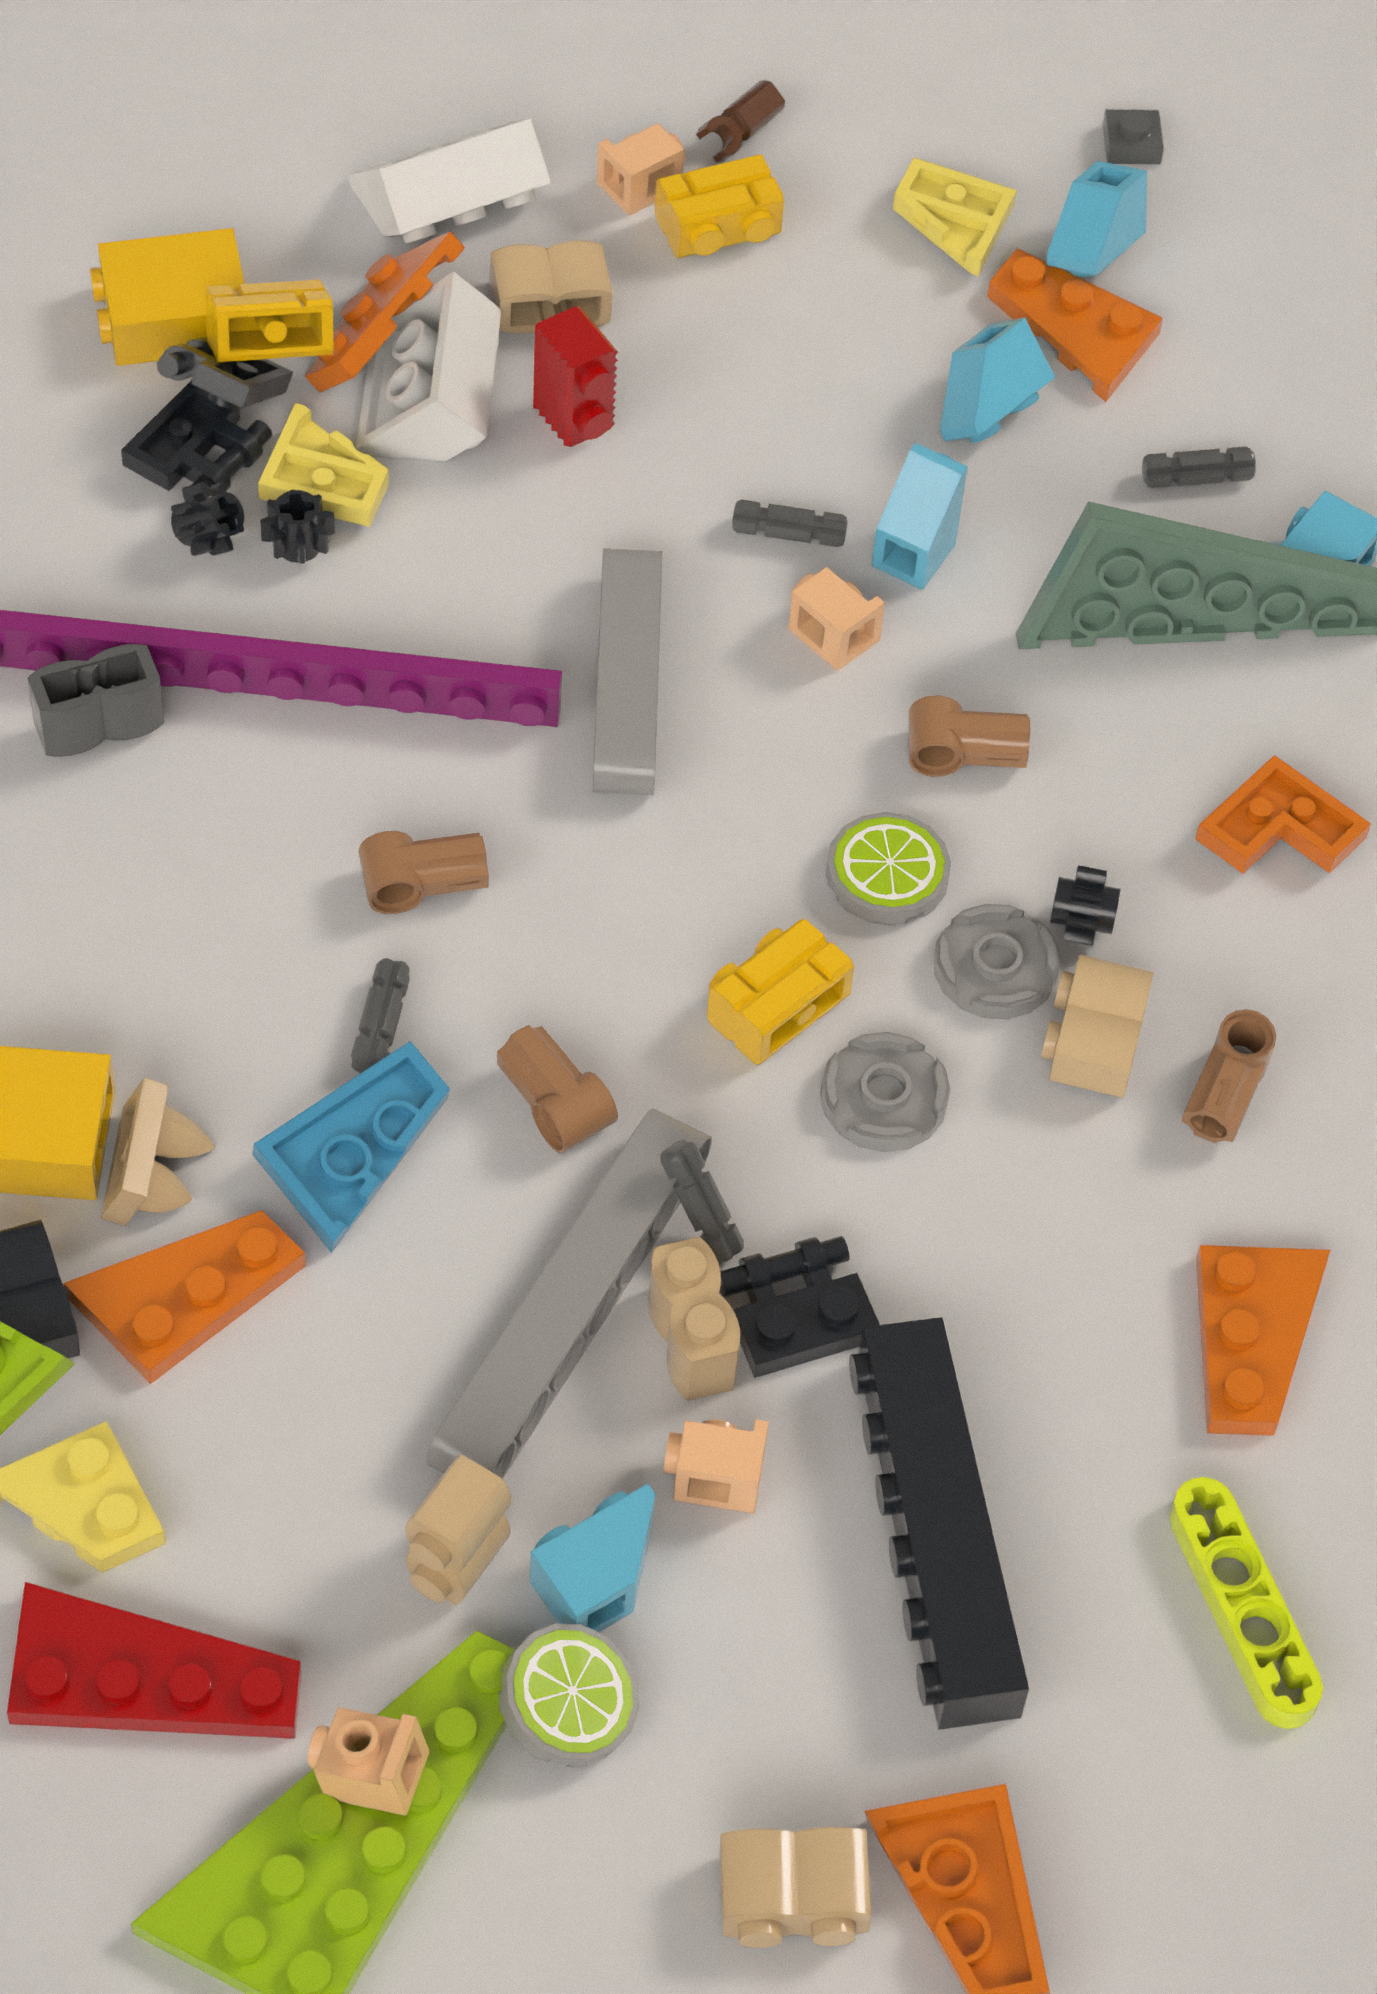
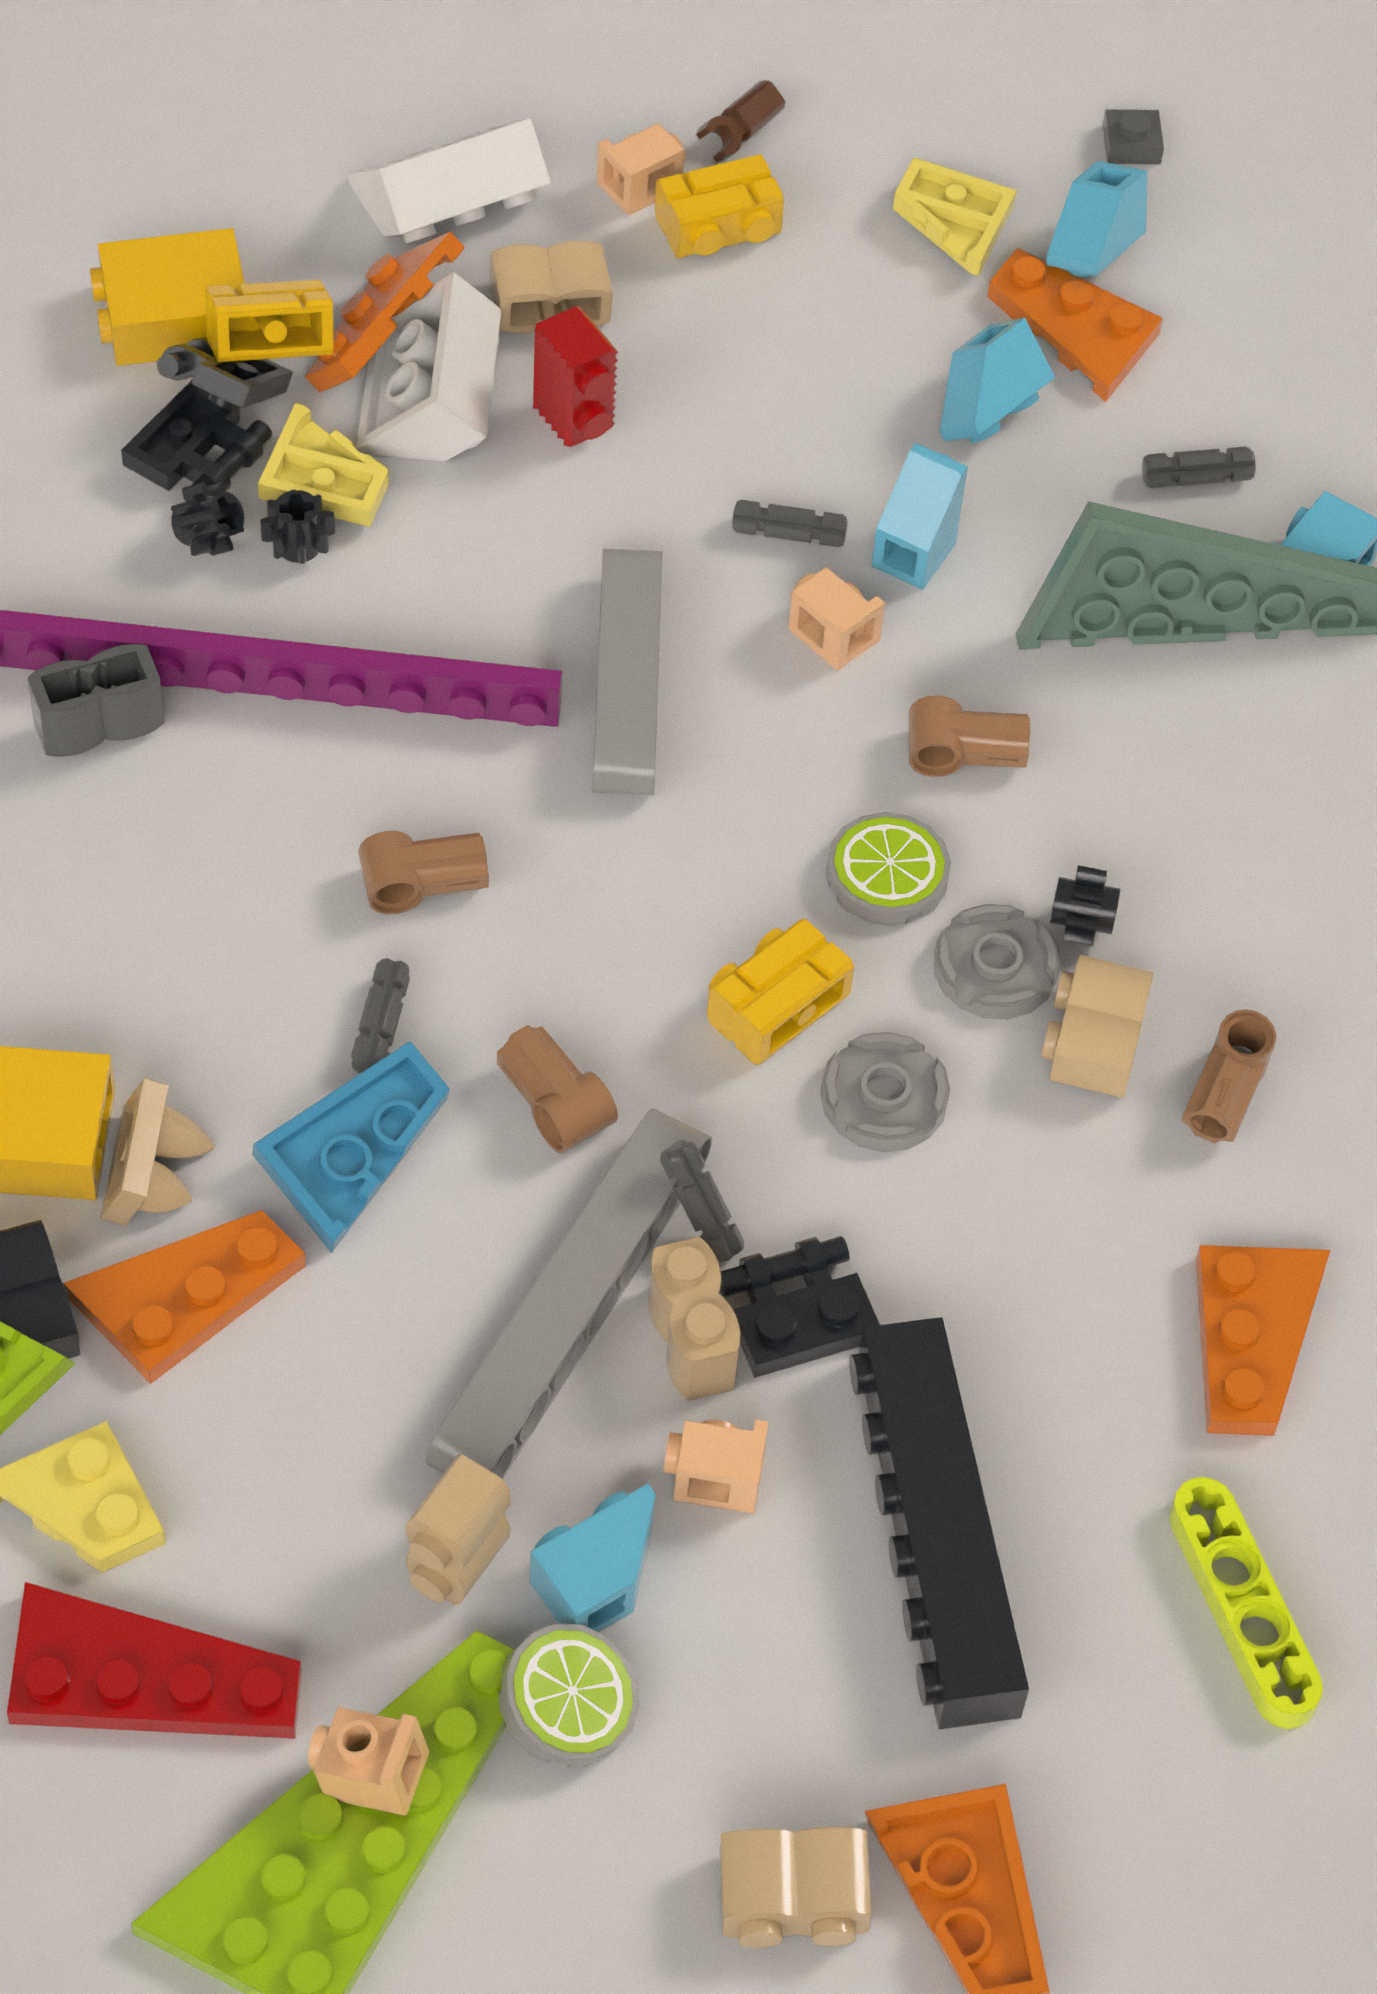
(1284, 806): orange plate -> none

